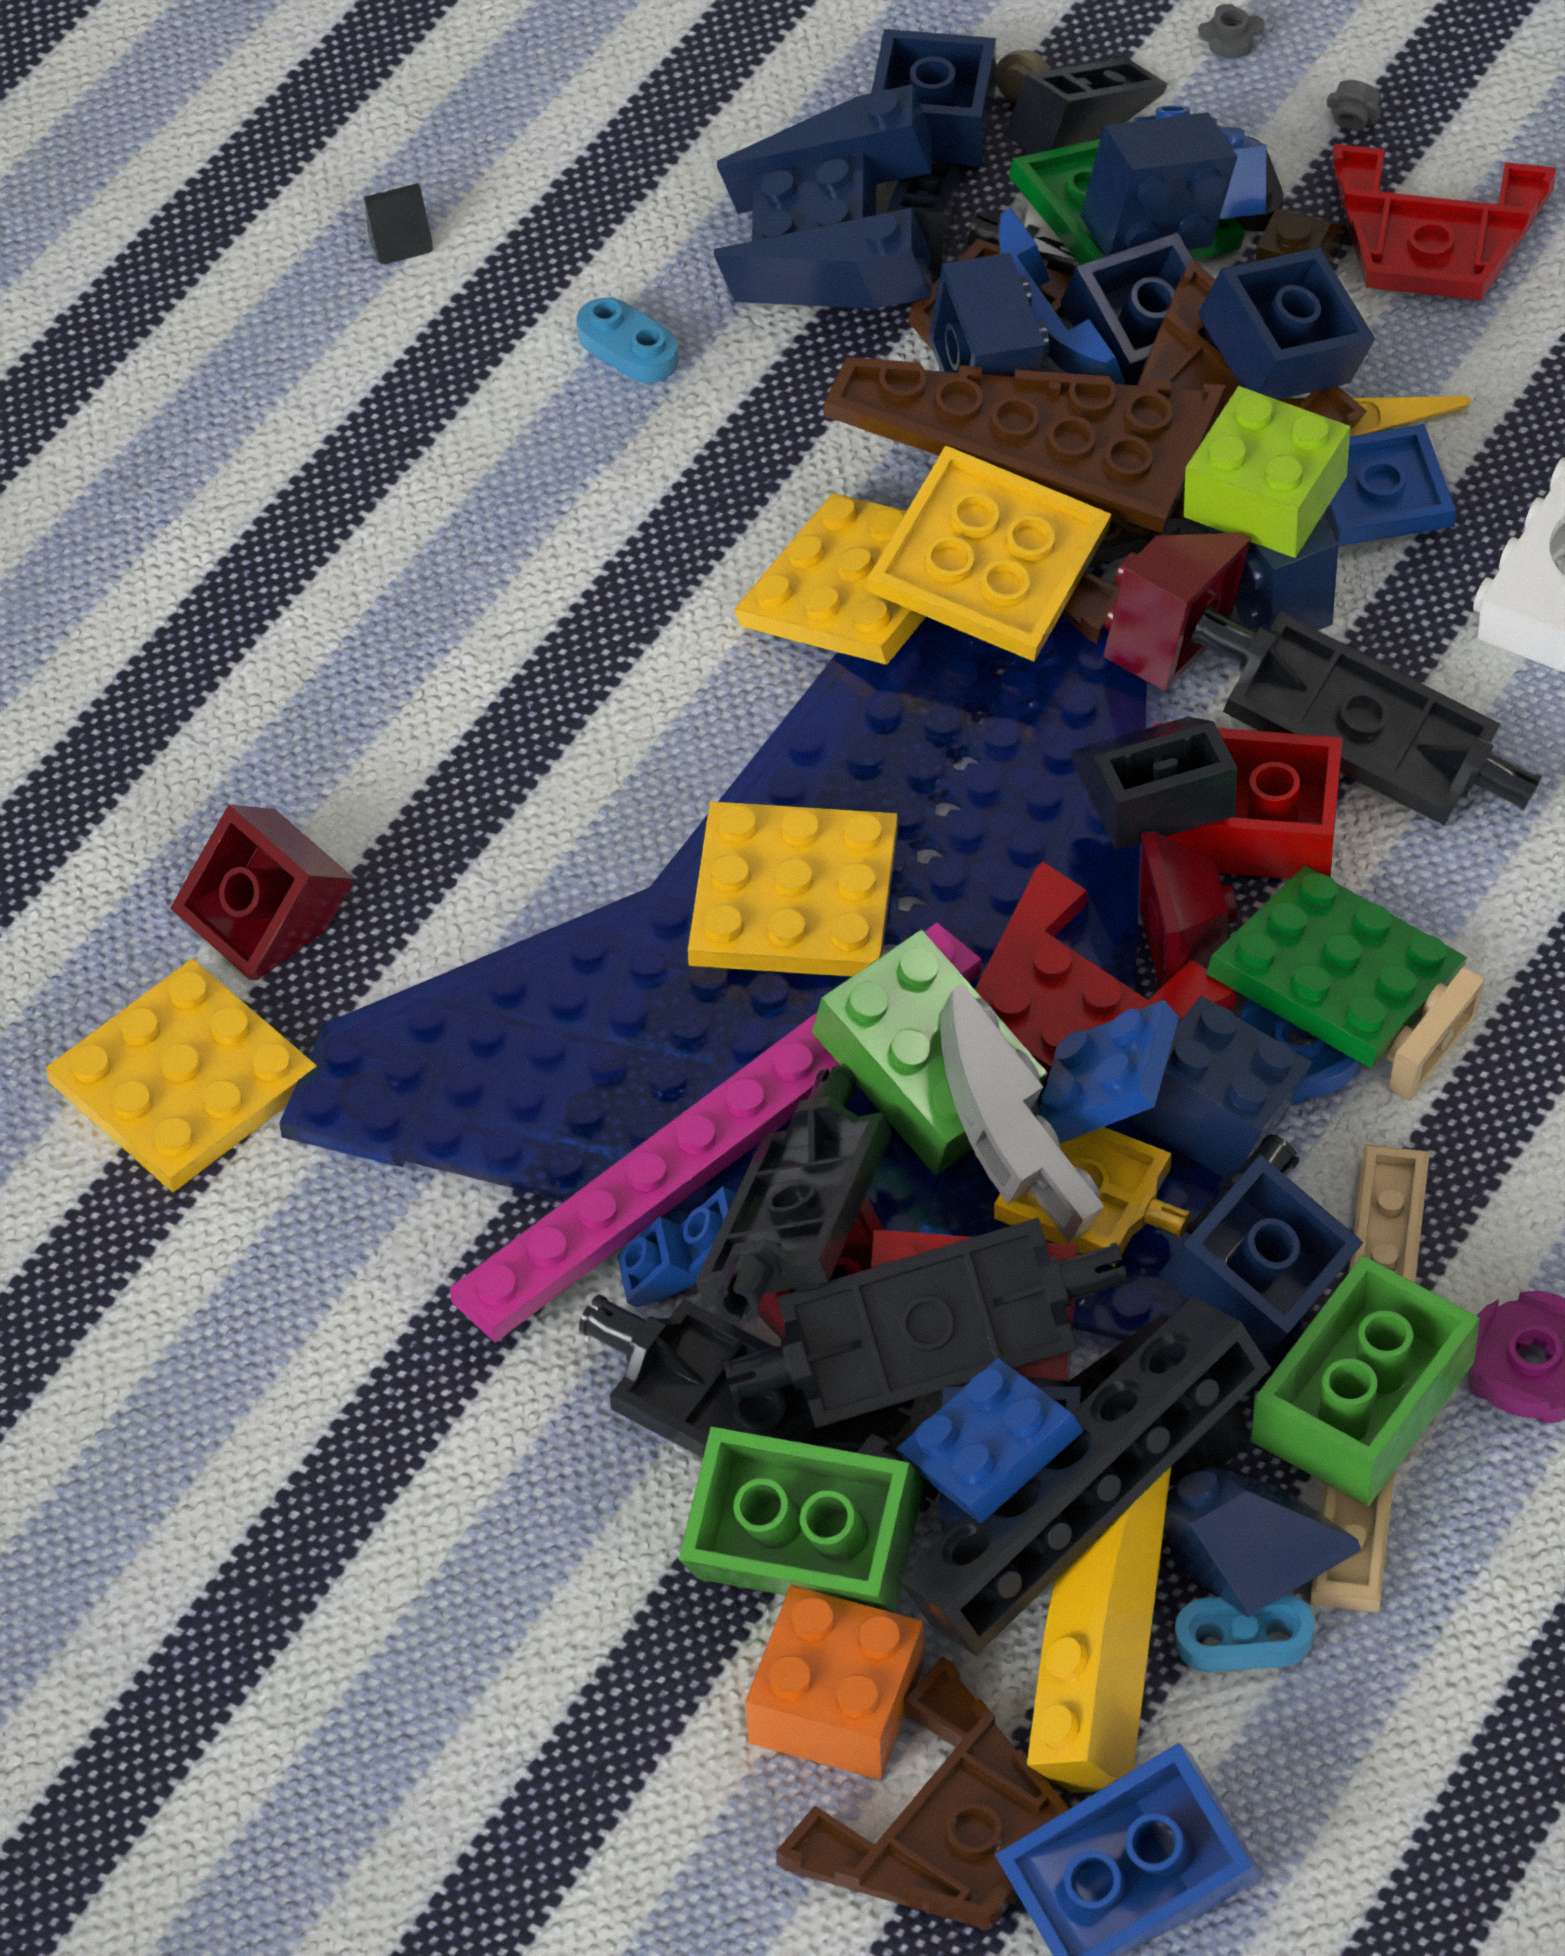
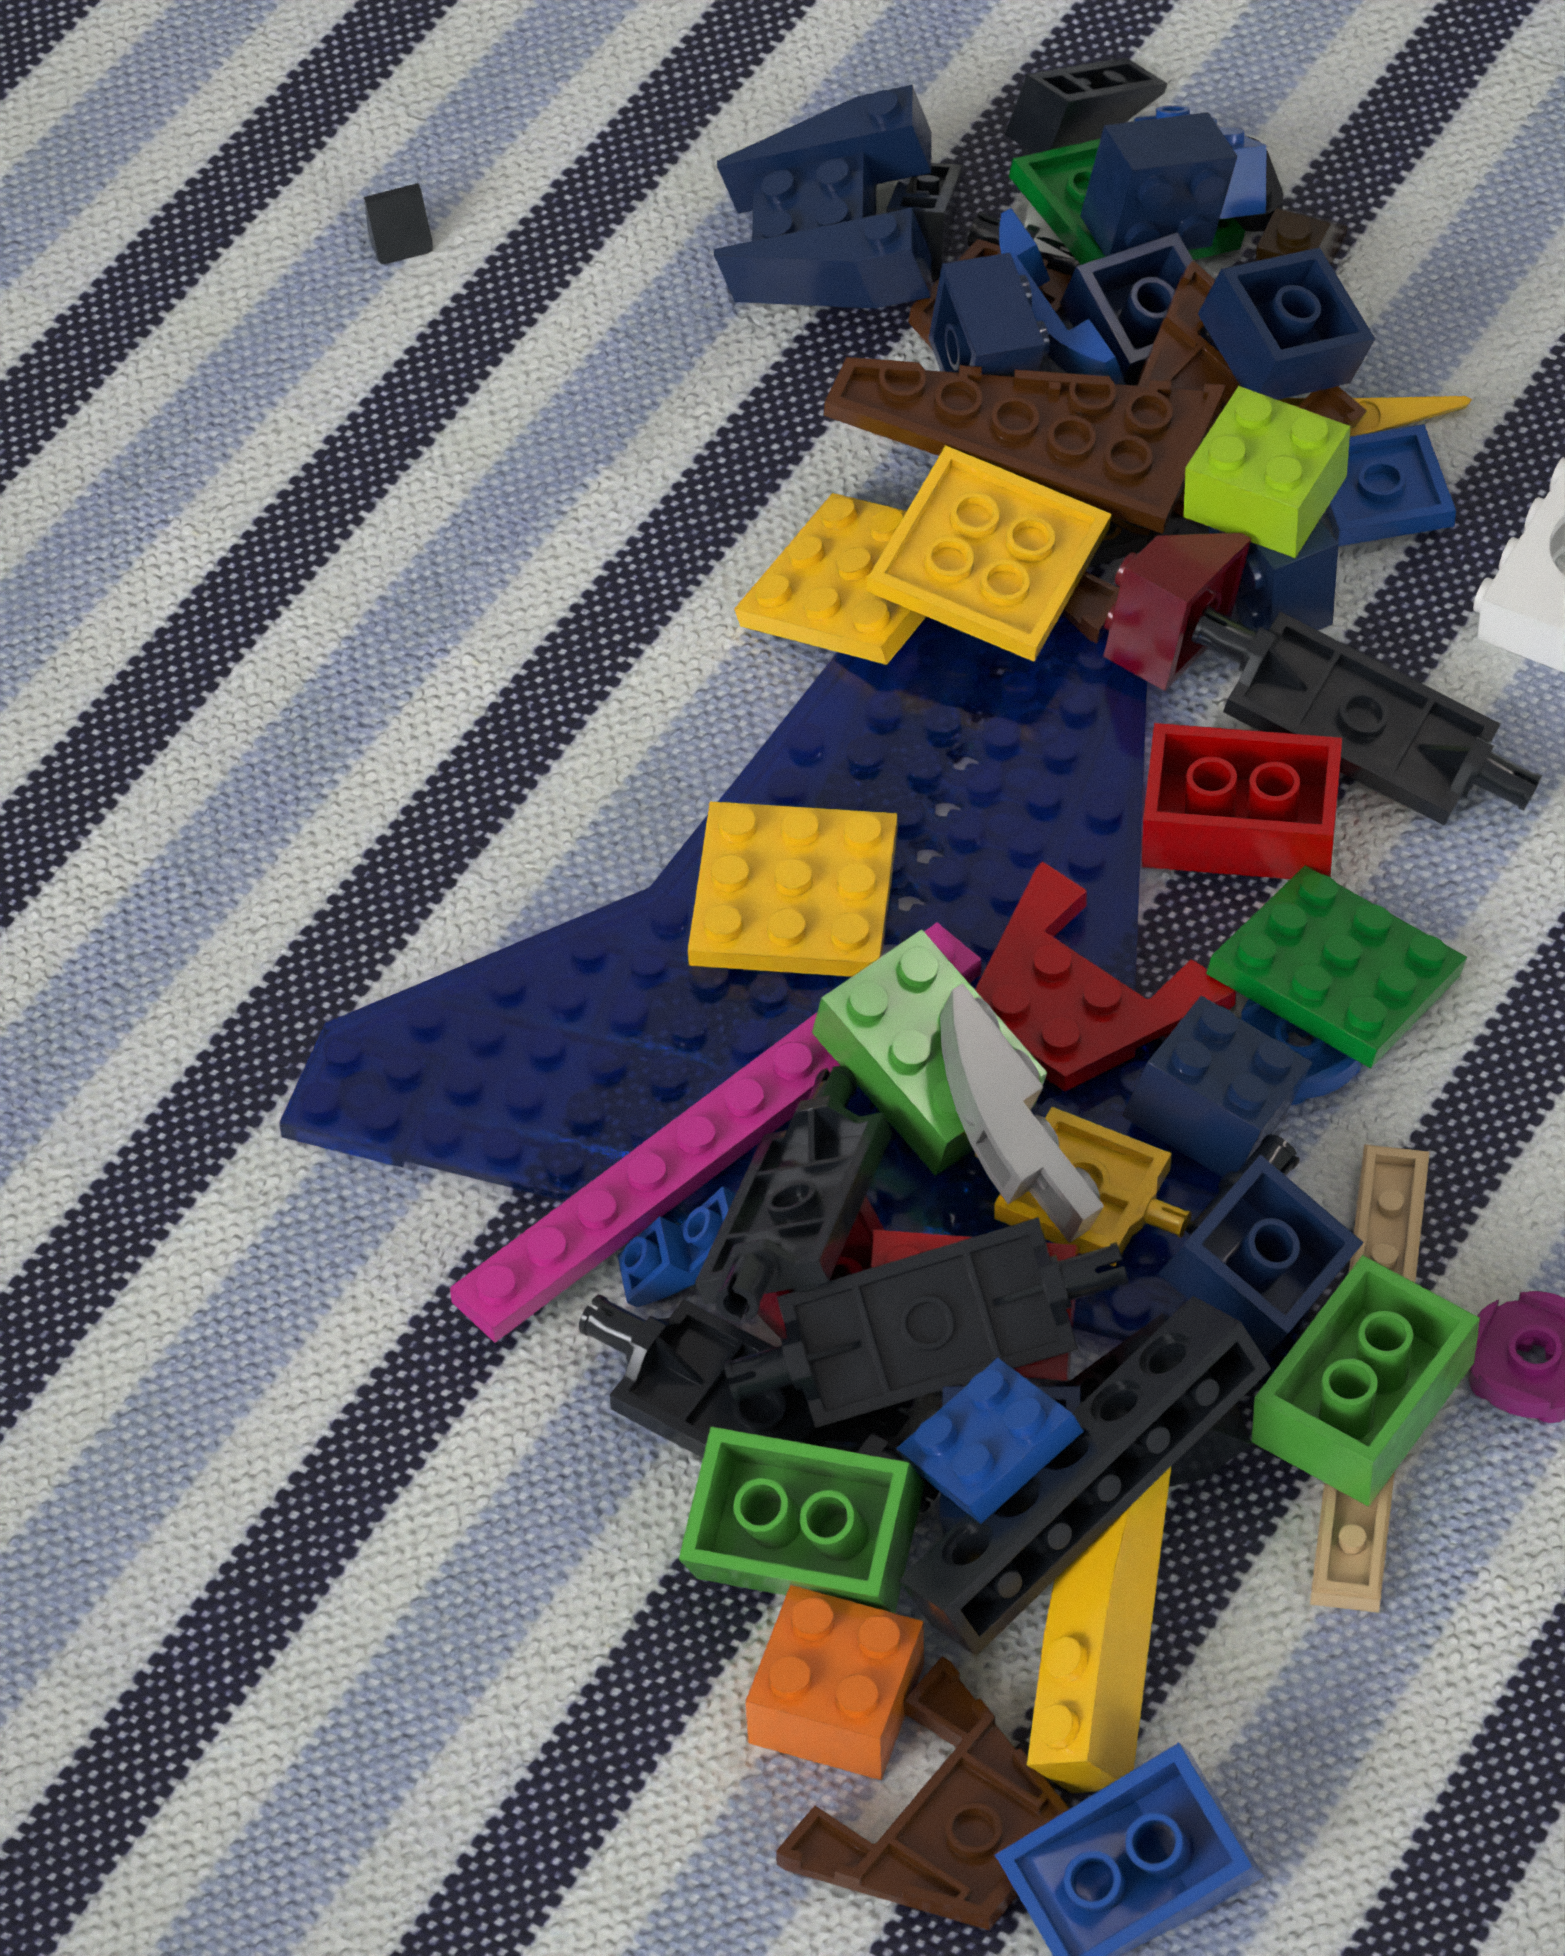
(181, 1074): yellow plate -> none
(260, 890): dark red slope -> none
(620, 337): dark azure plate -> none
(952, 82): dark blue brick -> none
(1013, 70): dark tan plate -> none
(1108, 1071): blue plate -> none
(1159, 779): black slope -> none
(1181, 905): dark red slope -> none
(1230, 31): dark grey plate -> none
(1243, 1638): dark azure plate -> none
(1249, 1538): dark blue slope -> none
(1354, 105): dark grey plate -> none
(1434, 241): red wing -> none
(1444, 1020): tan plate -> none

